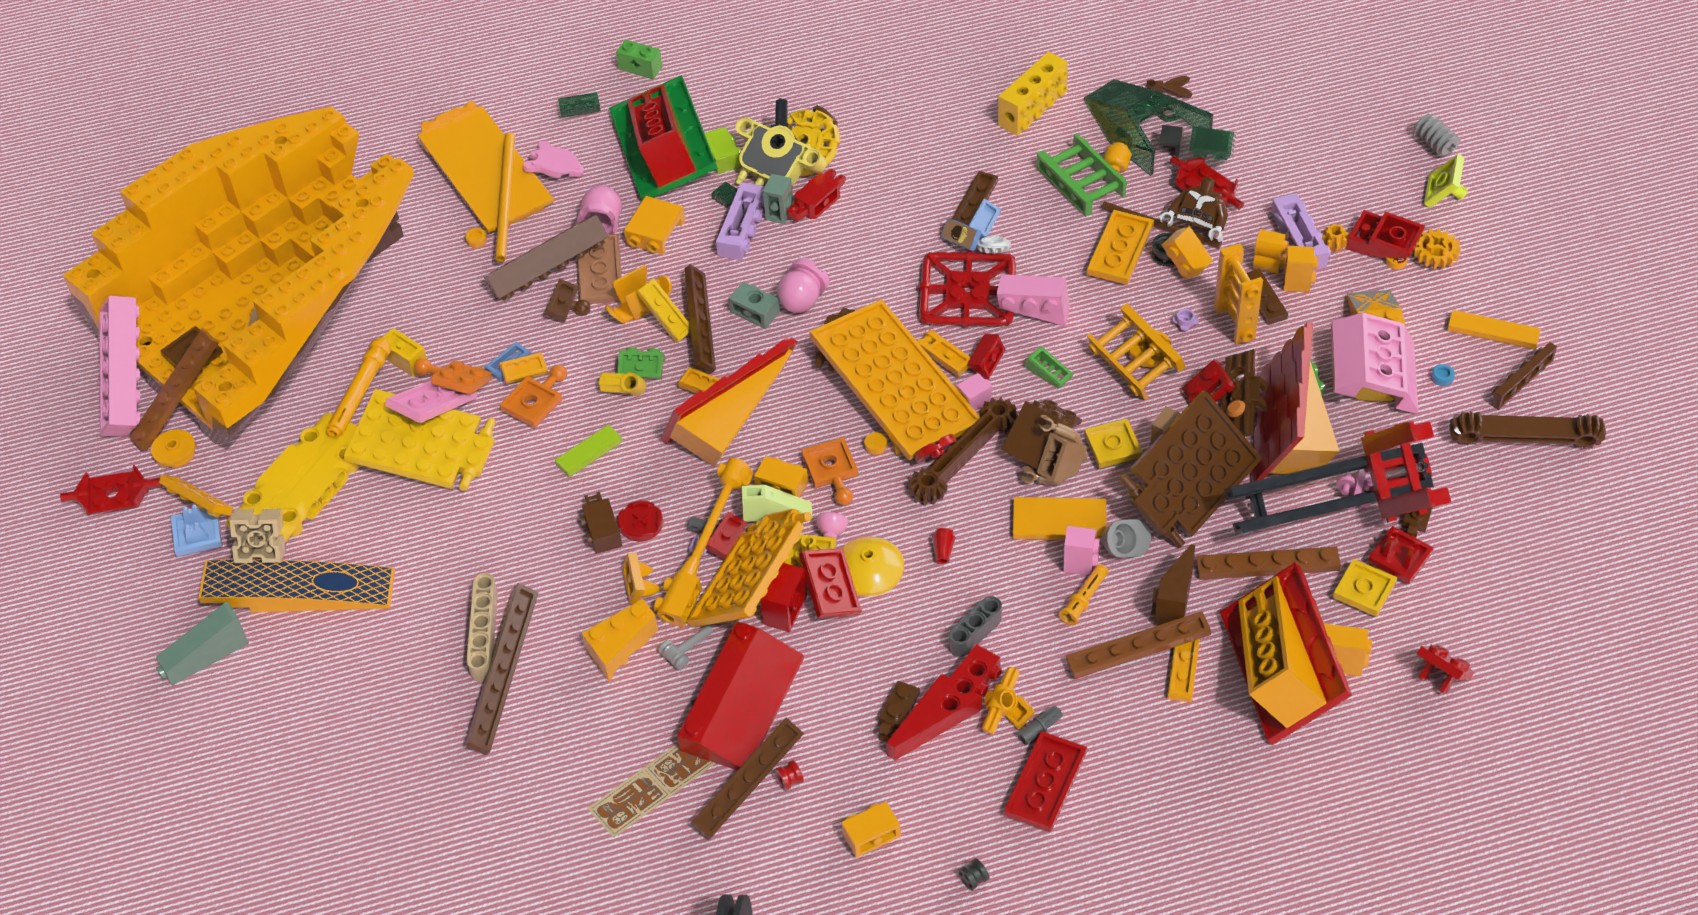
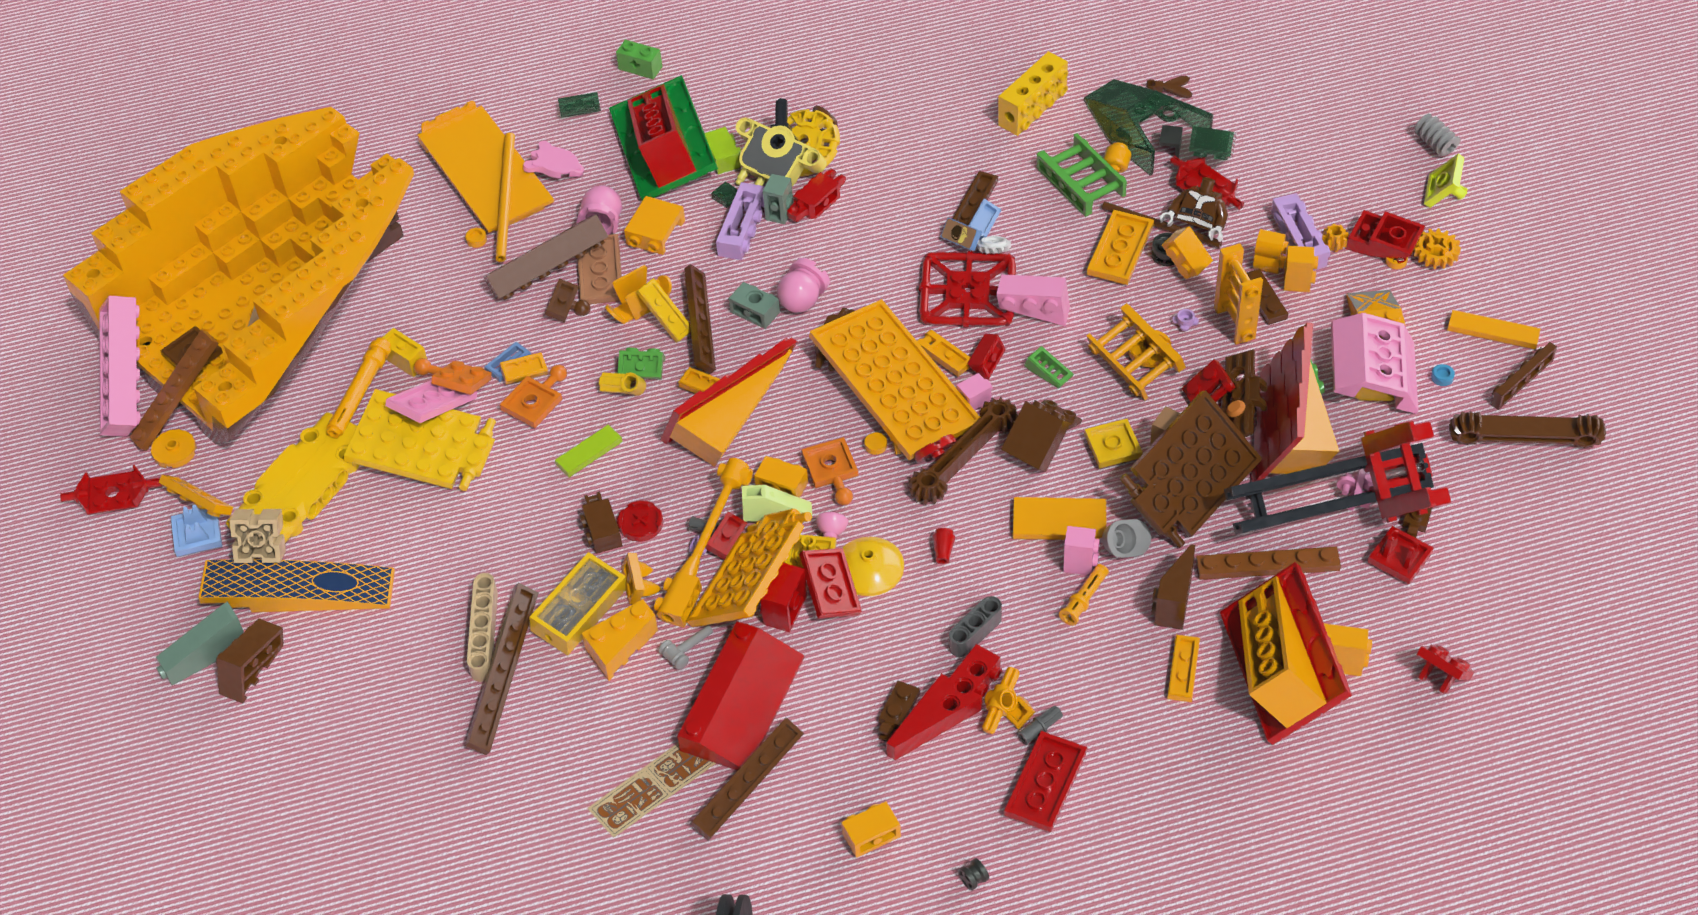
(246, 657): none -> reddish brown wedge
(577, 603): none -> brick
(789, 775): red wheel -> none
(1060, 457): medium nougat torso -> none
(1138, 645): dark orange plate -> none
(1365, 587): yellow plate -> none

